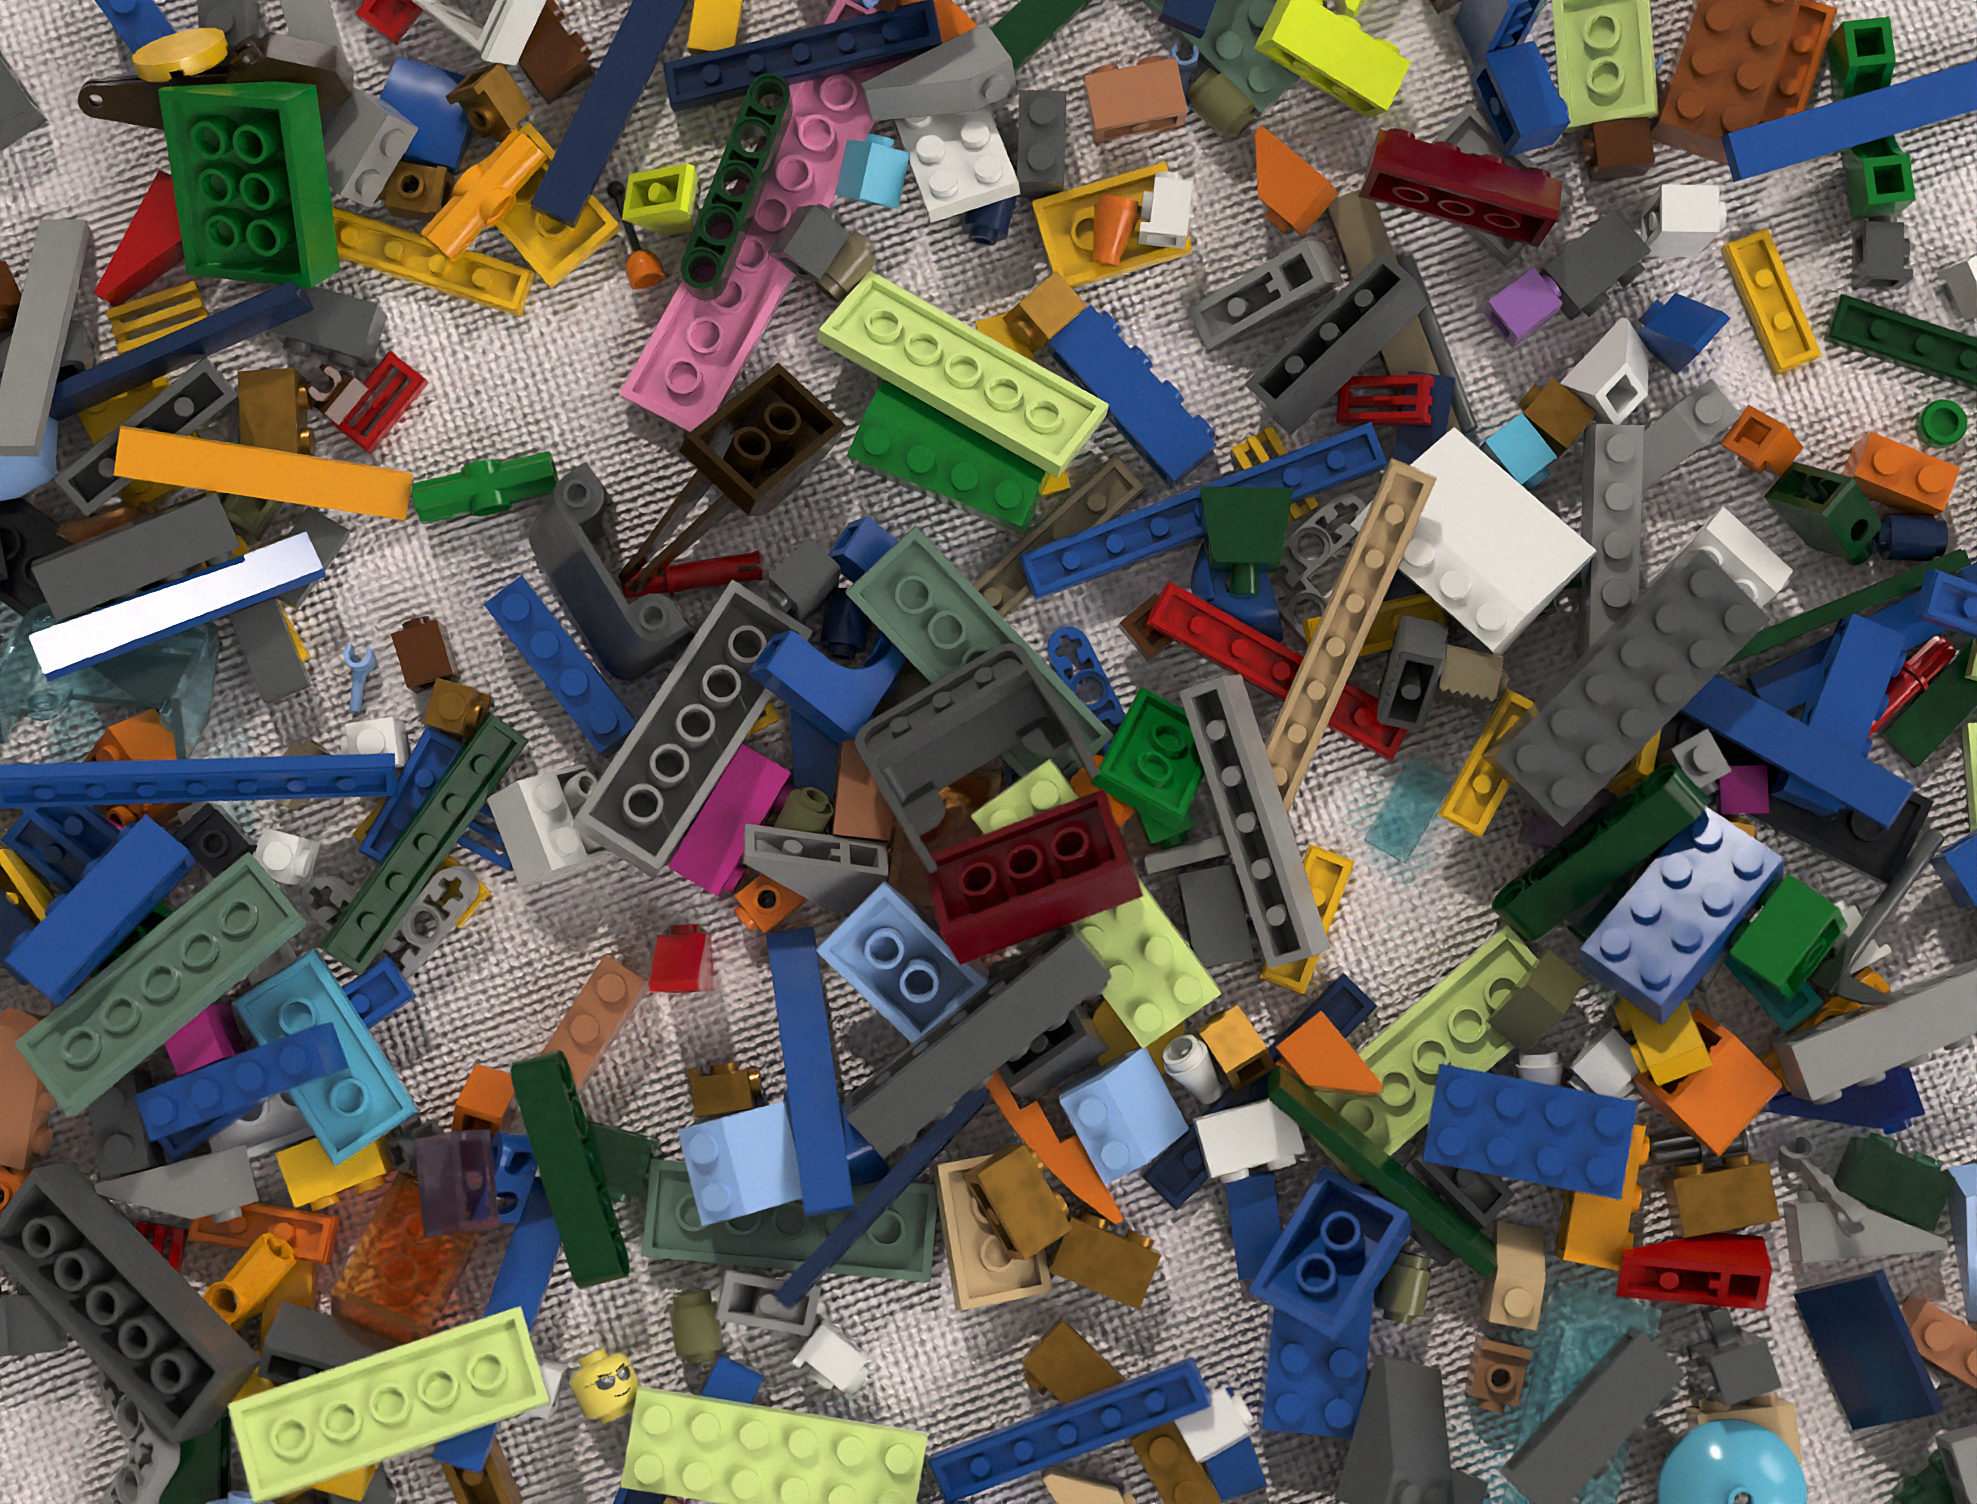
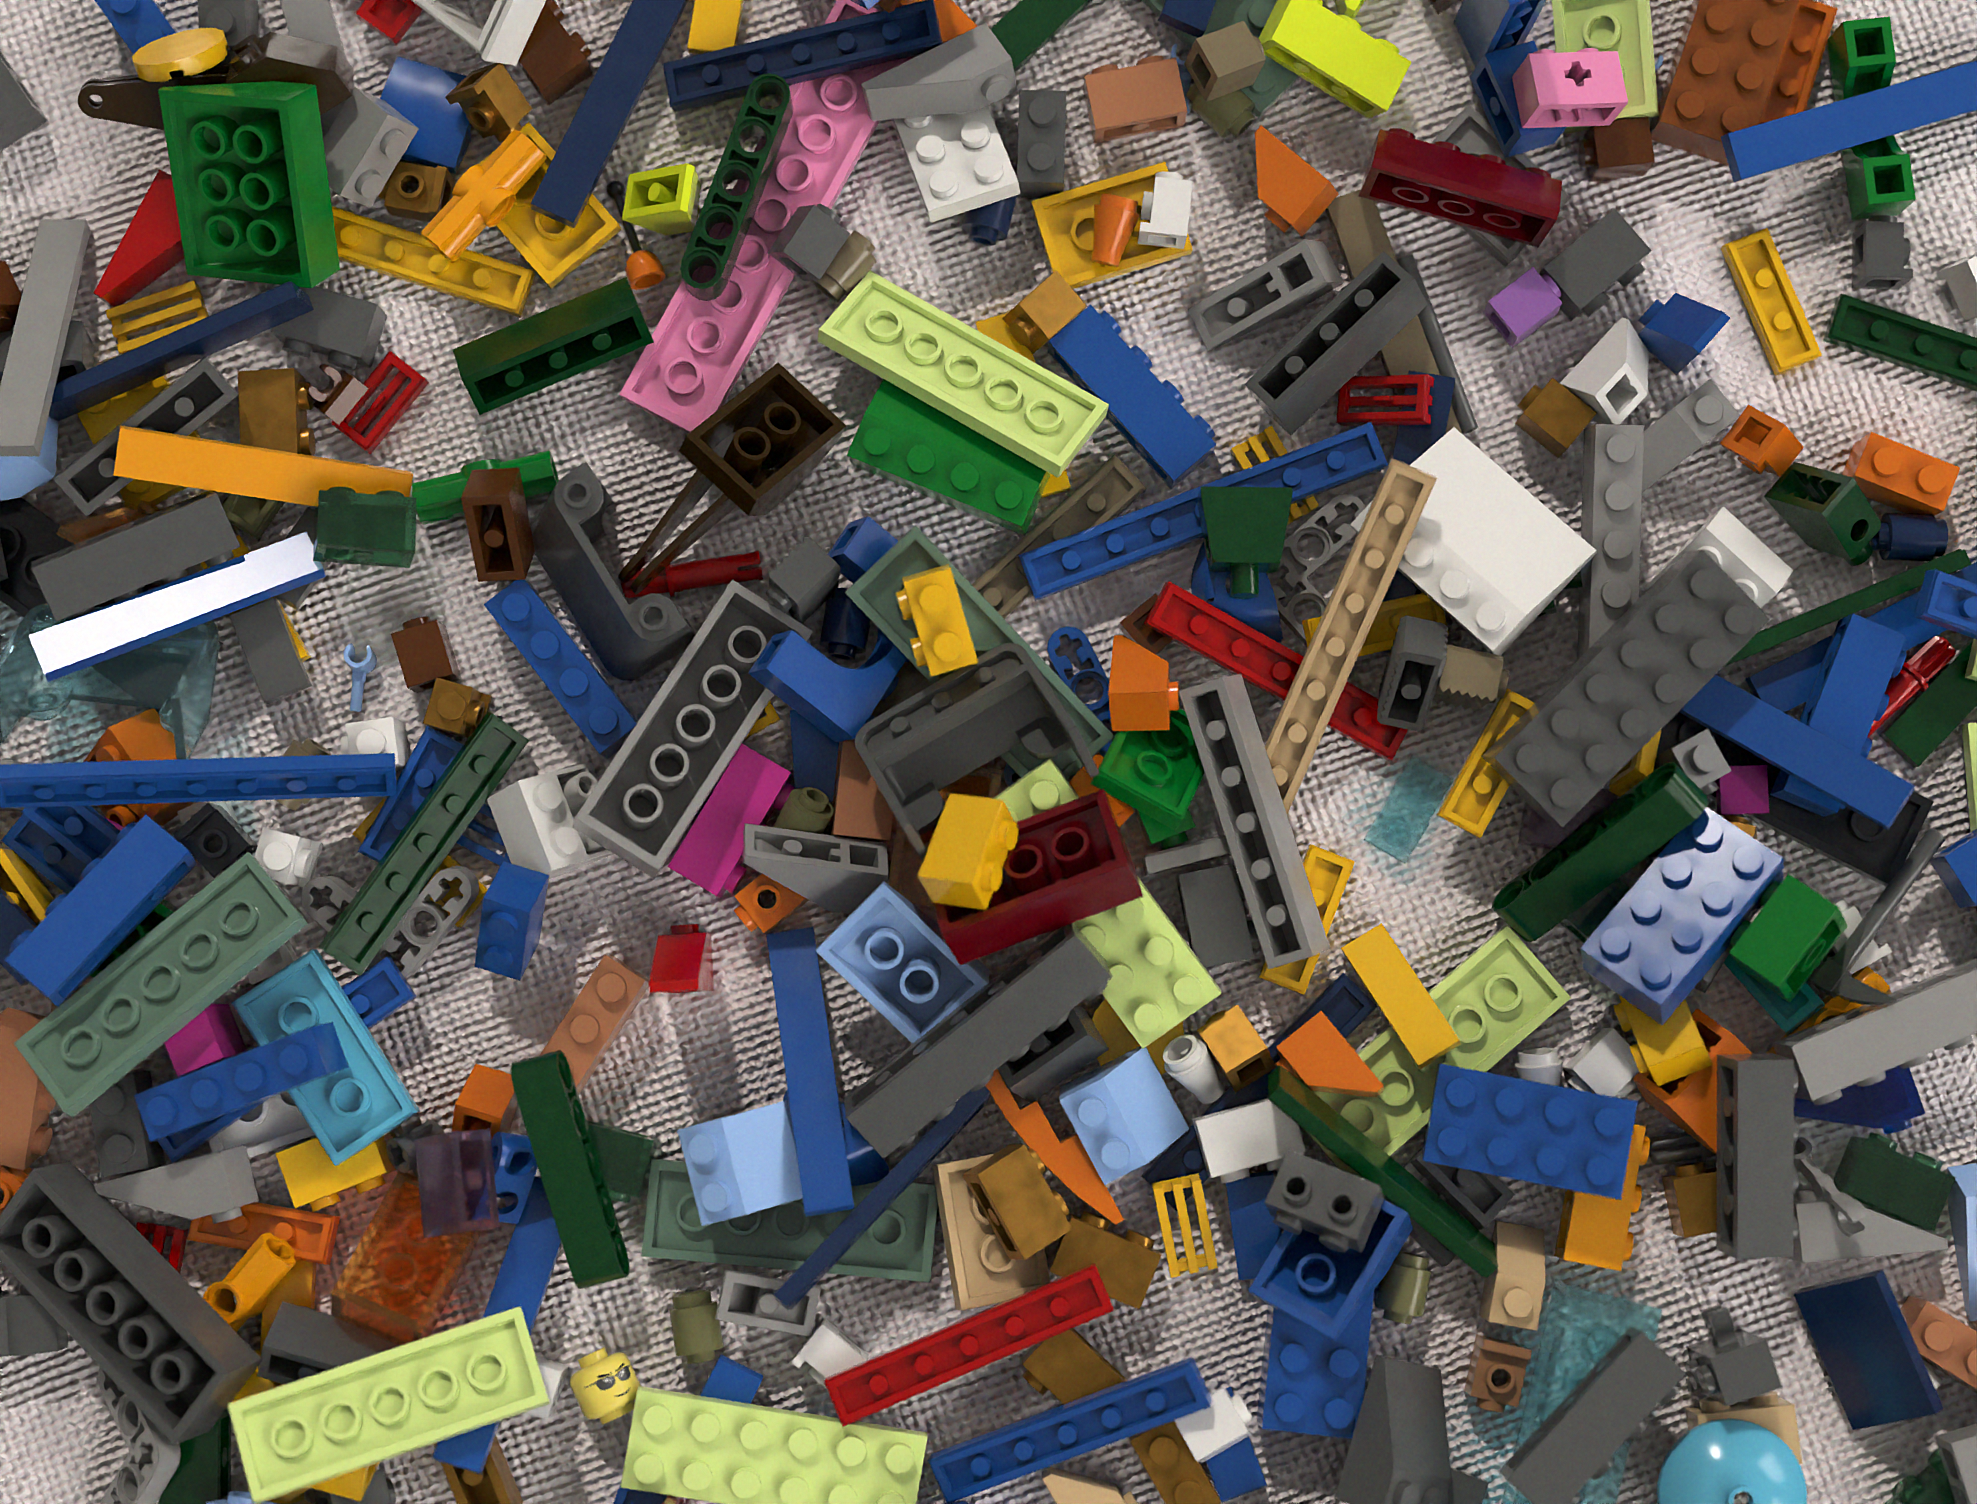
(364, 528): none -> clear green brick
(498, 524): none -> reddish brown brick
(511, 920): none -> blue brick
(552, 346): none -> dark green brick
(724, 1089): pearl gold brick -> none
(873, 171): medium azure brick -> none
(939, 619): none -> yellow brick
(968, 851): none -> yellow brick
(968, 1344): none -> red tile
(1140, 688): none -> orange slope
(1192, 1261): none -> yellow tile
(1225, 61): none -> dark tan brick
(1324, 1202): none -> dark grey brick
(1401, 996): none -> yellow tile
(1520, 452): medium azure brick -> none
(1537, 1001): olive slope -> none
(1569, 88): none -> bright pink brick
(1682, 220): white brick -> none
(1699, 1270): red slope -> none
(1756, 1155): none -> dark grey brick
(1941, 424): green tile -> none

